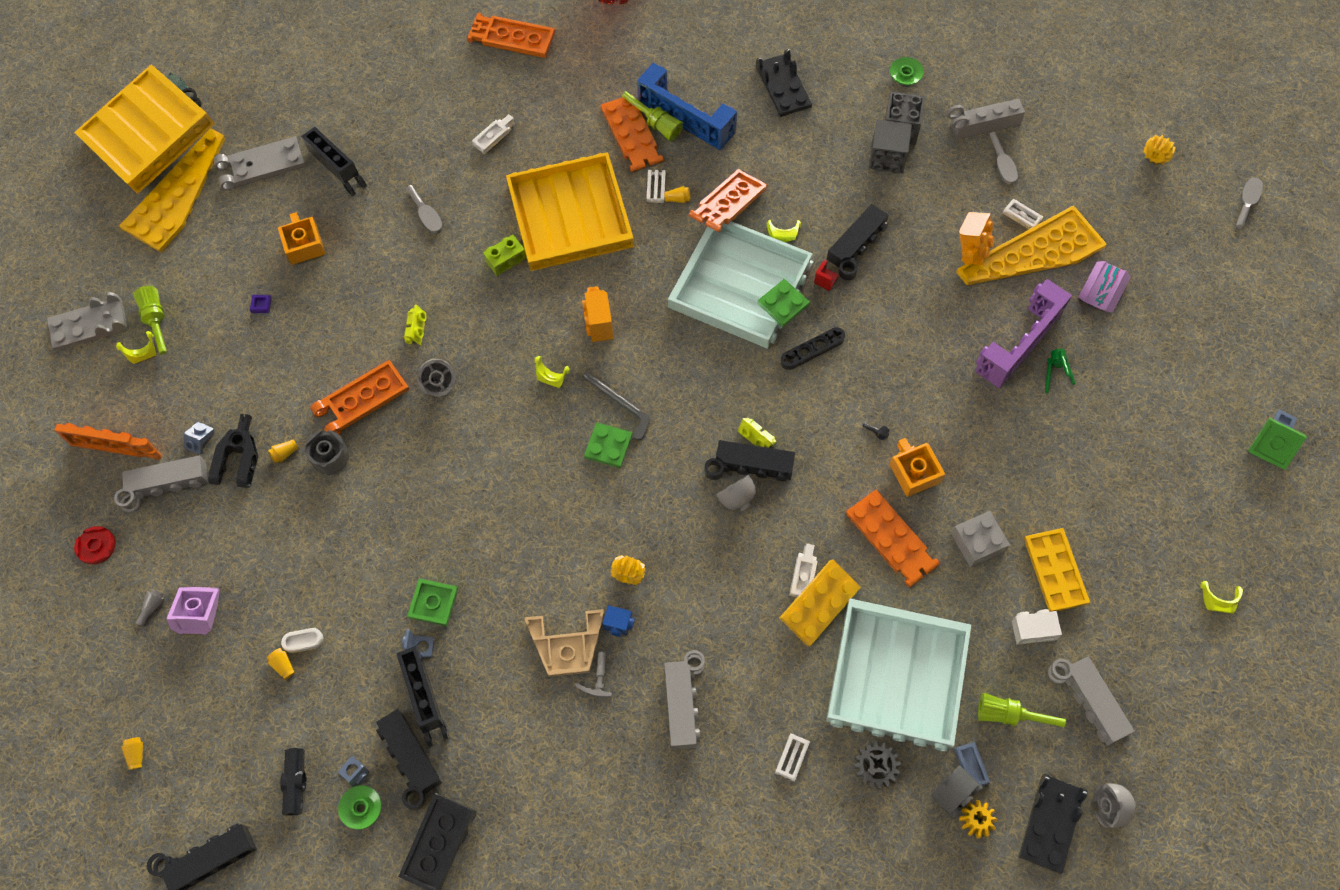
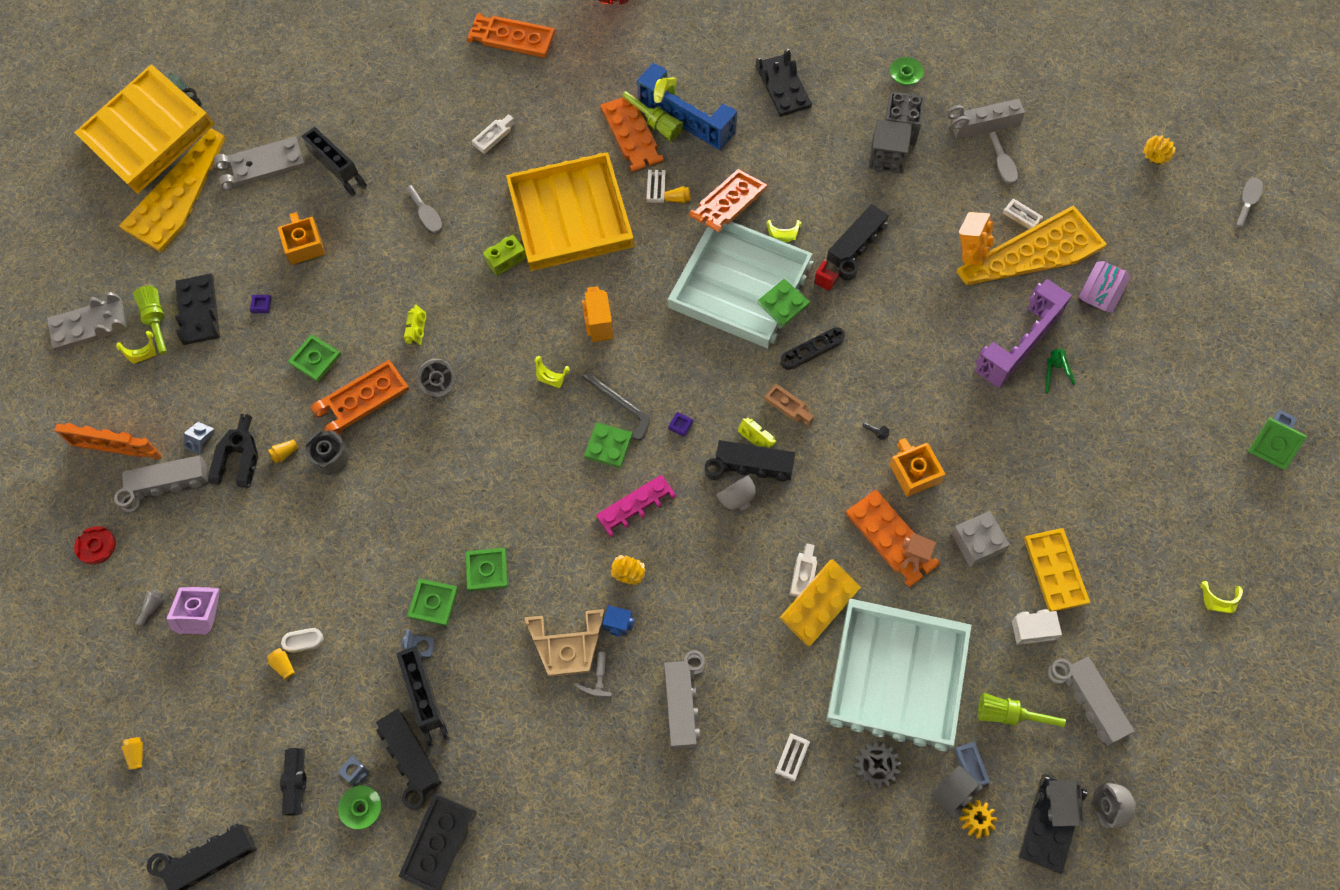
(197, 309): none -> black hinge
(314, 358): none -> bright green plate
(486, 569): none -> bright green plate
(634, 504): none -> dark pink hinge
(662, 86): none -> neon yellow helmet
(680, 424): none -> dark purple tile
(788, 405): none -> medium nougat hinge
(917, 550): none -> nougat brick
(1065, 803): none -> dark grey brick

